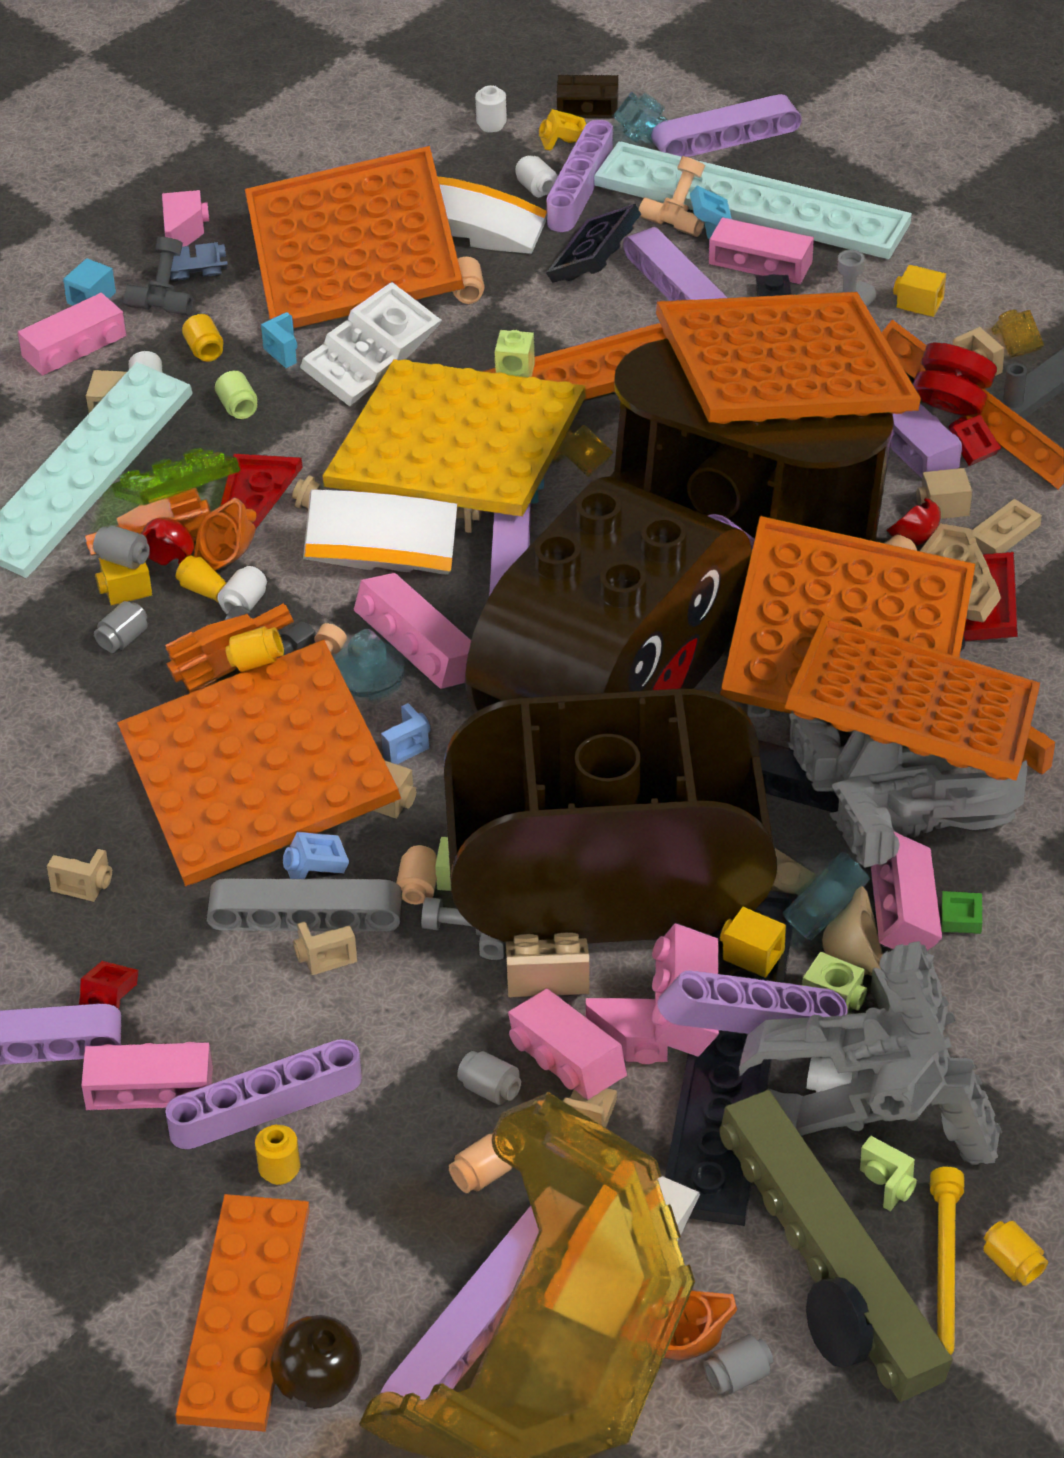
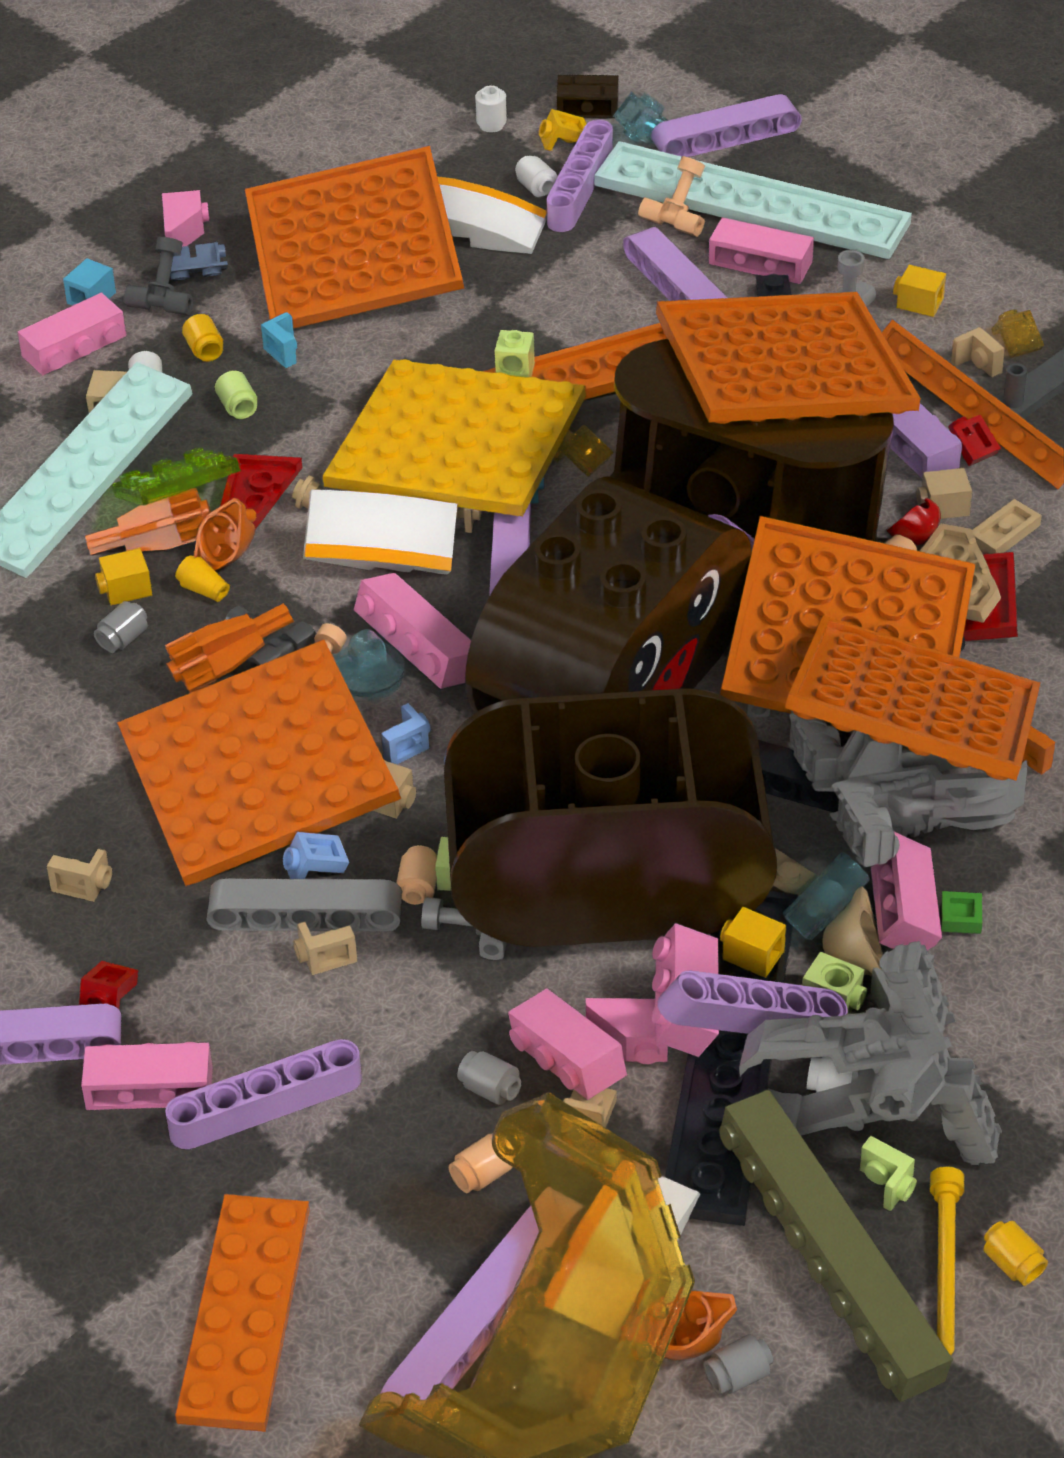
(121, 546): light grey brick -> none
(167, 540): red hair -> none
(243, 589): white brick -> none
(254, 648): yellow brick -> none
(277, 1154): yellow brick -> none
(316, 1361): dark brown cylinder -> none
(364, 346): white slope -> none
(472, 281): light nougat brick -> none
(547, 964): tan slope -> none
(594, 244): black plate -> none
(709, 208): medium azure bracket -> none
(838, 1322): black tile -> none
(954, 379): red wheel -> none

